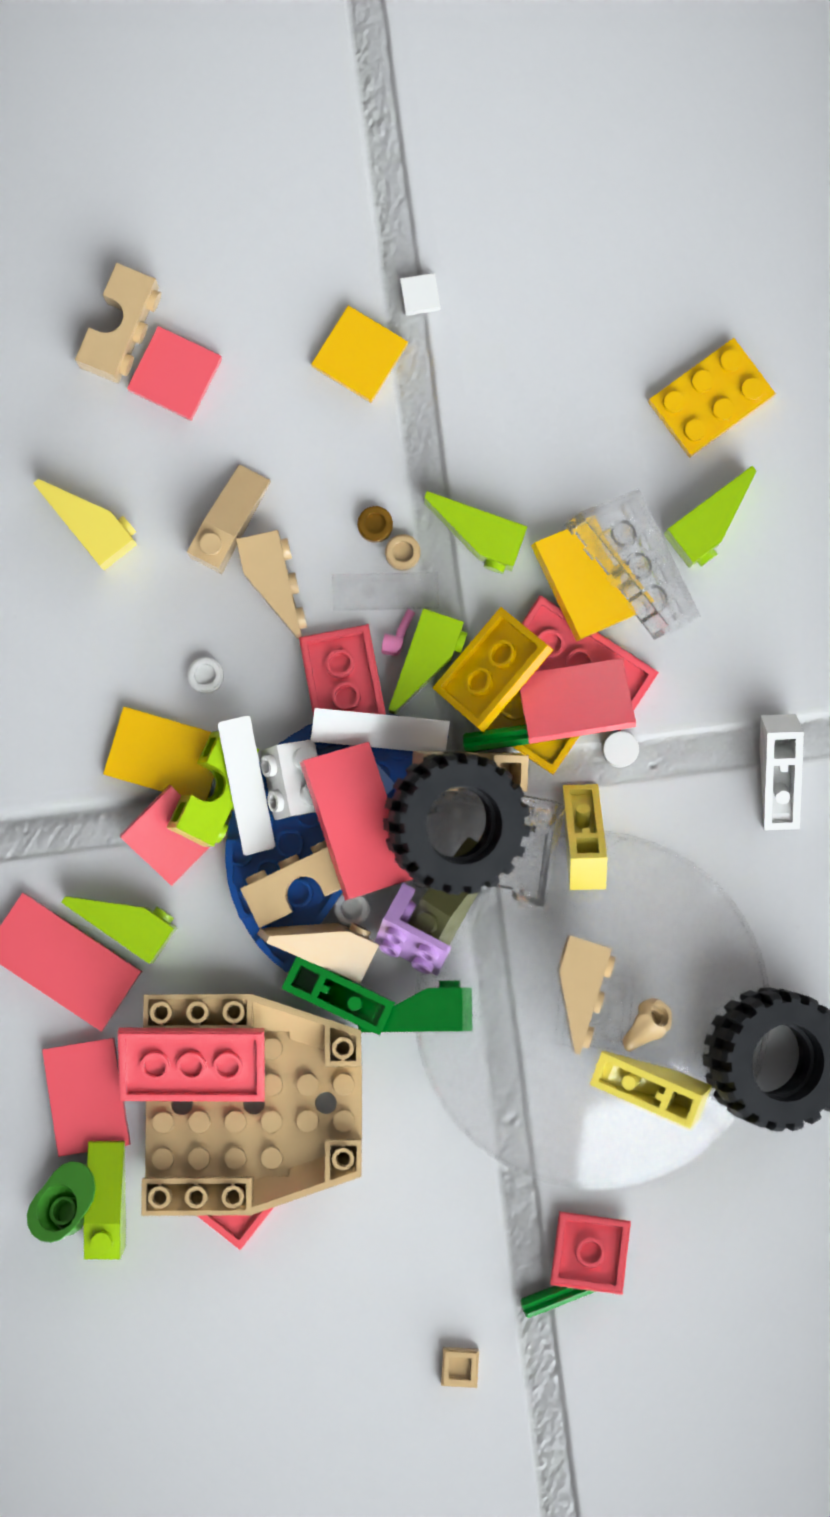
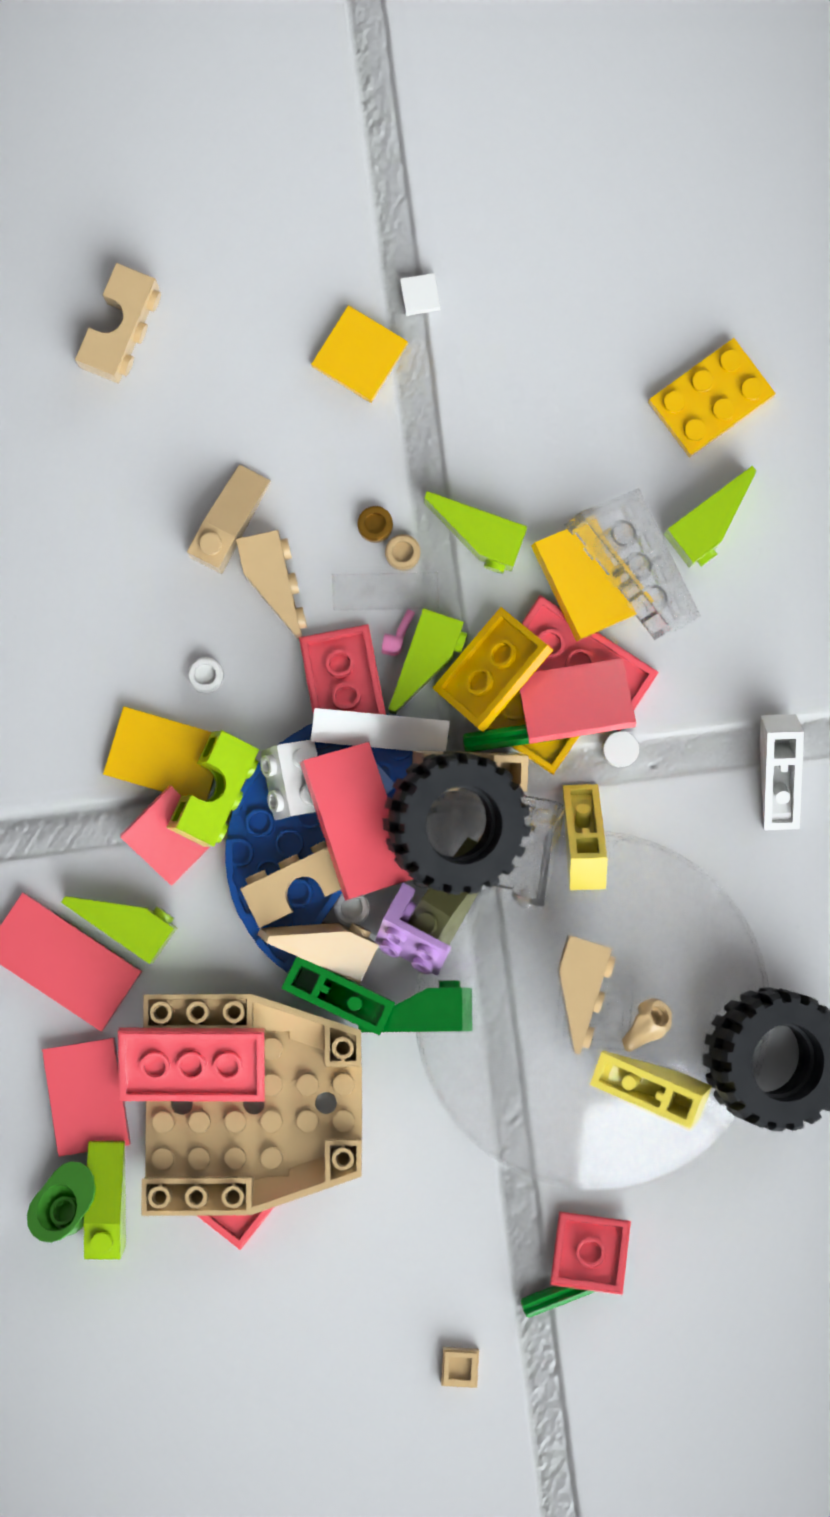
(92, 525): light yellow slope -> none
(174, 373): coral tile -> none
(246, 785): white sticker -> none

